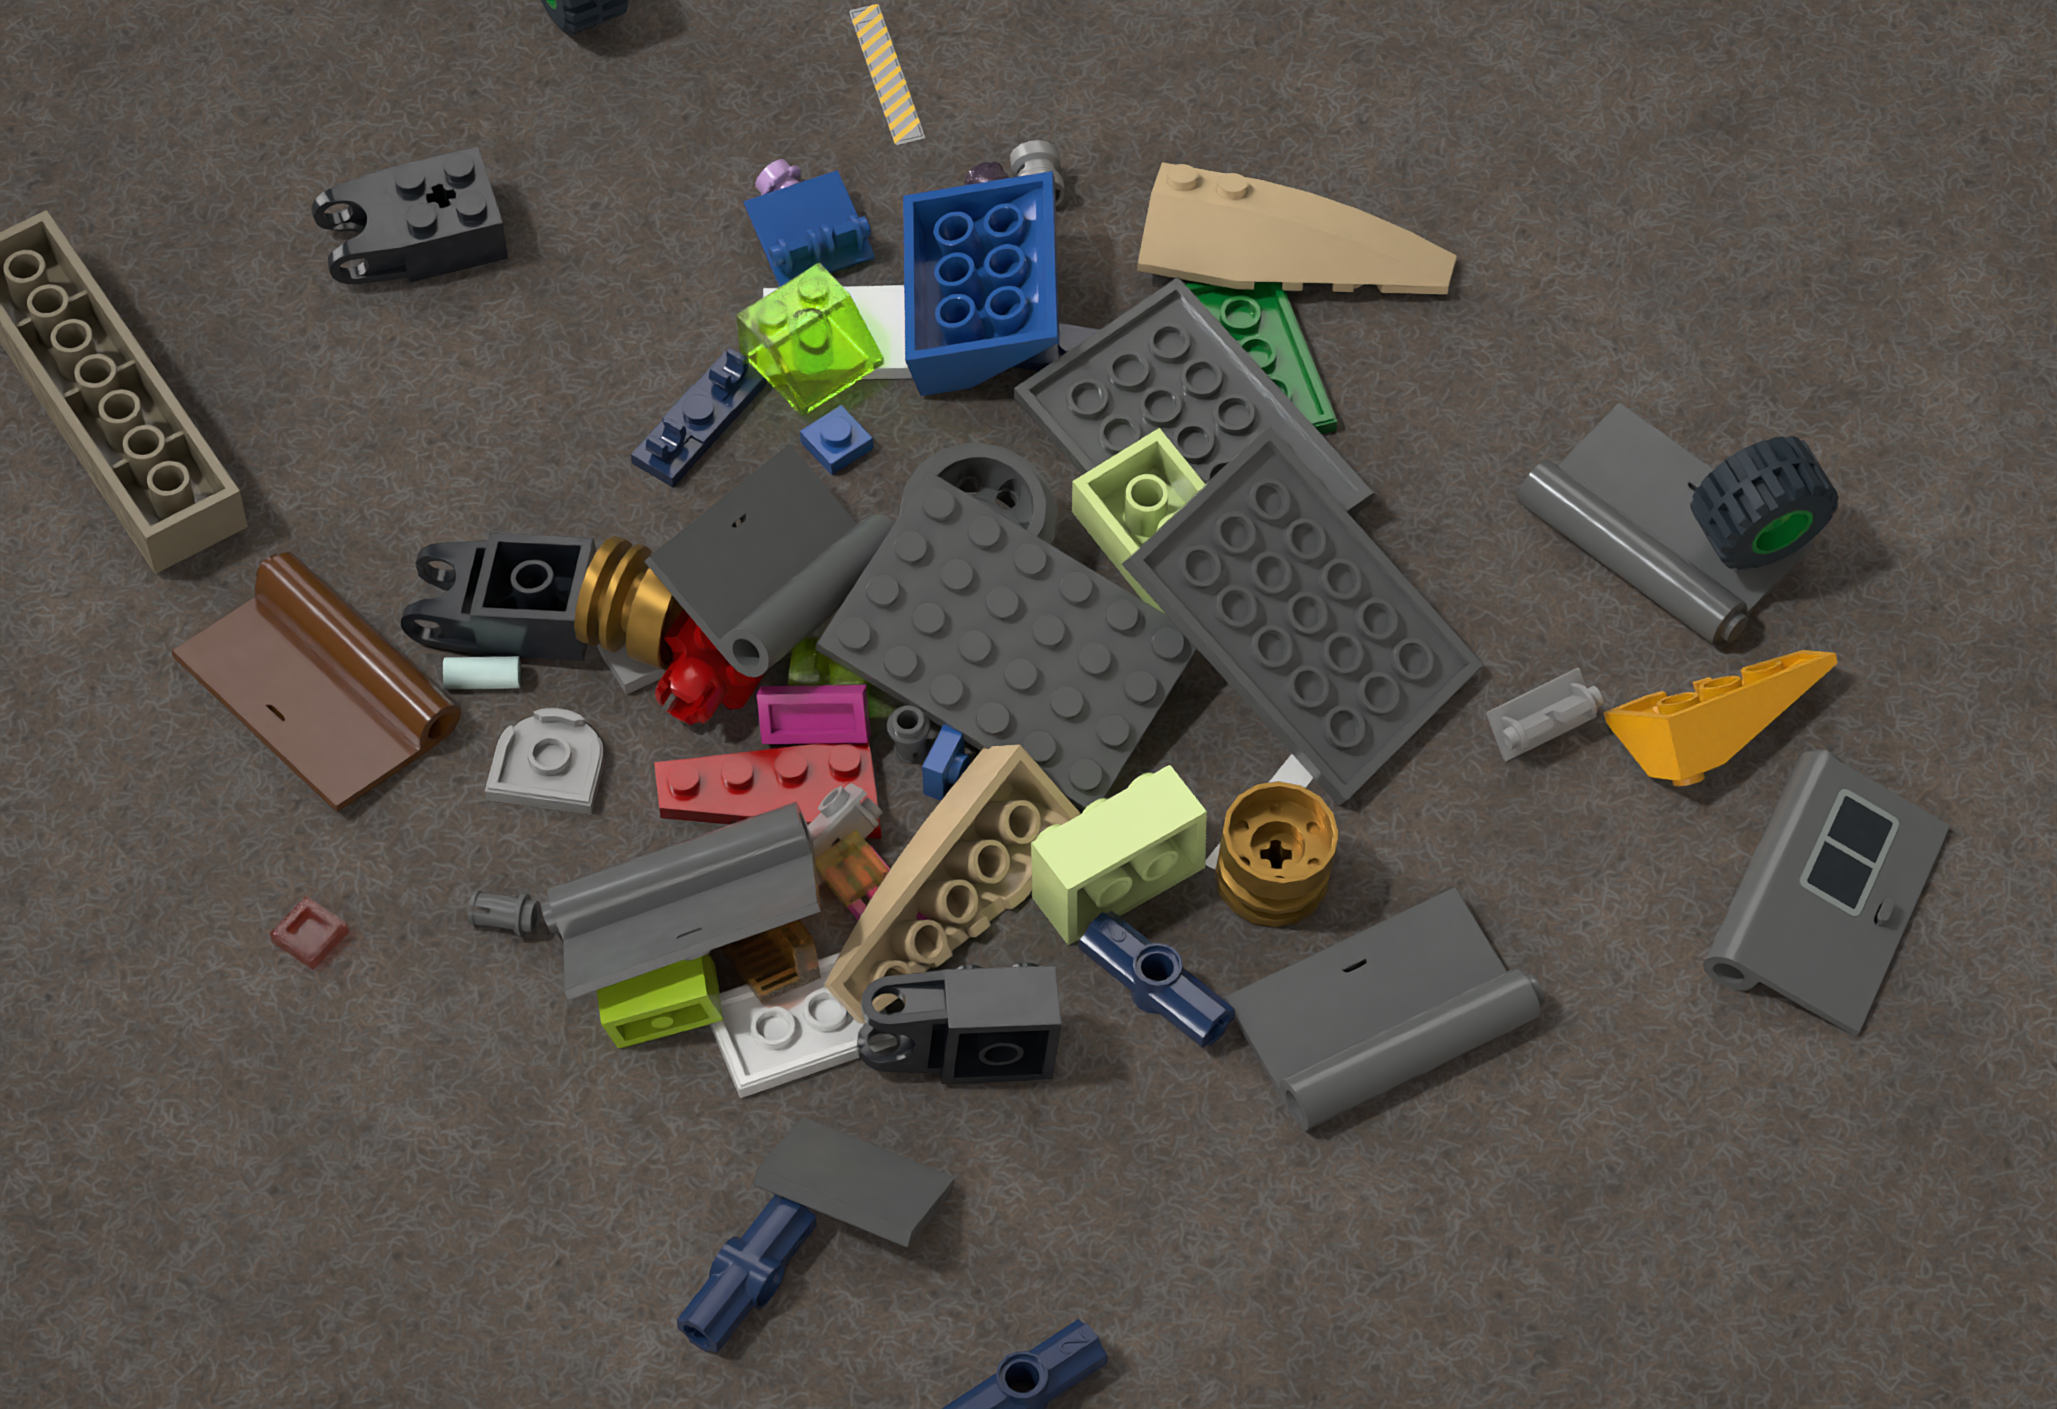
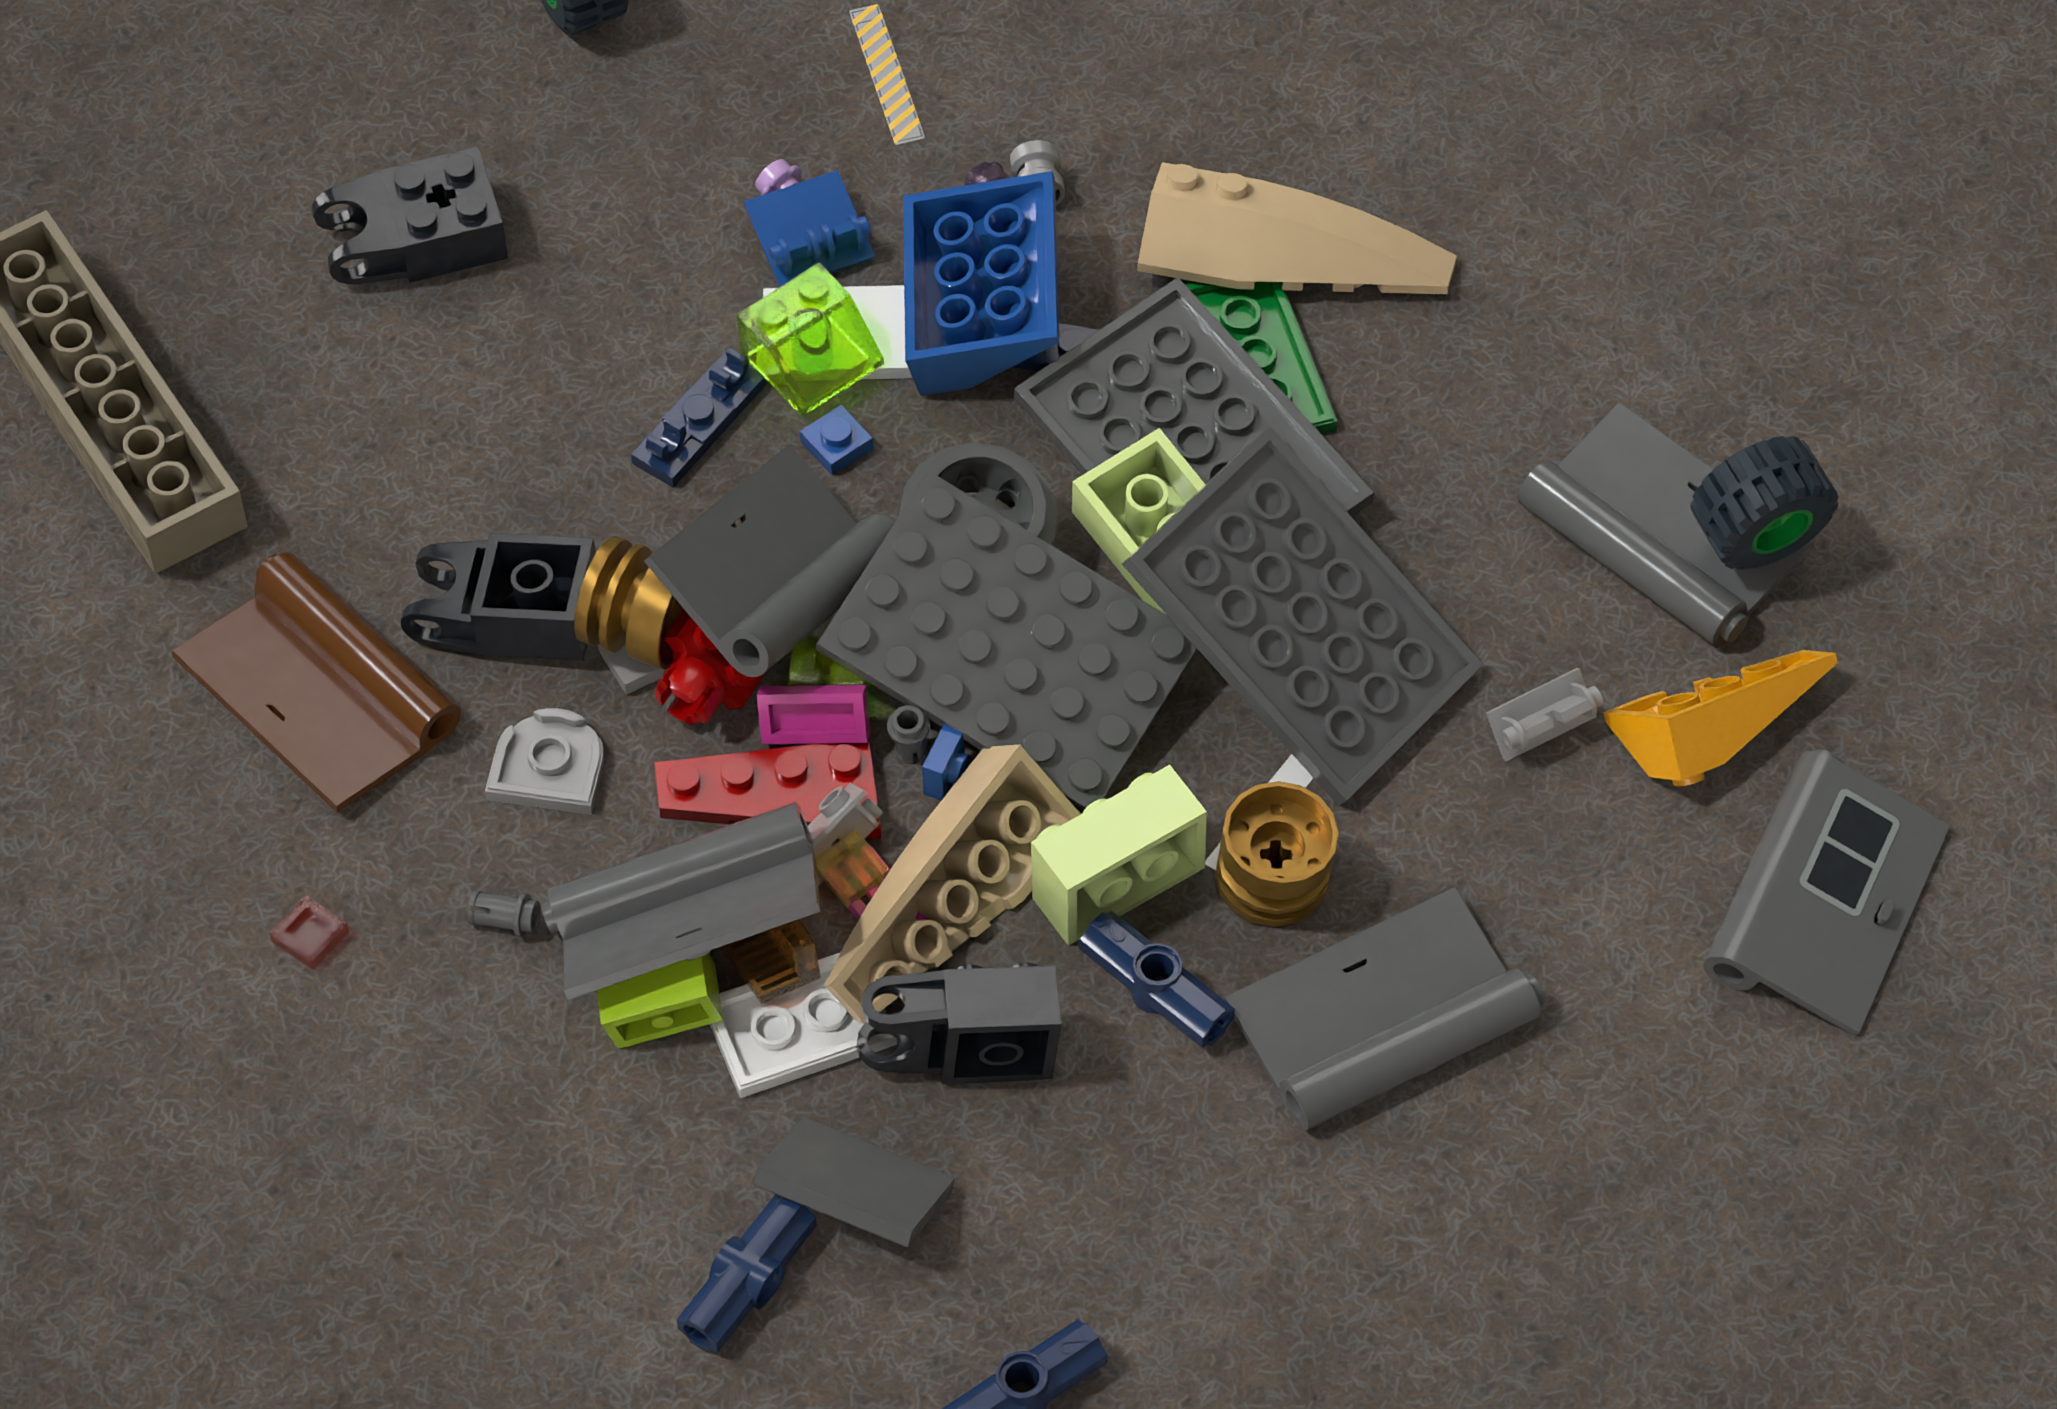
(481, 672): light aqua axle -> none

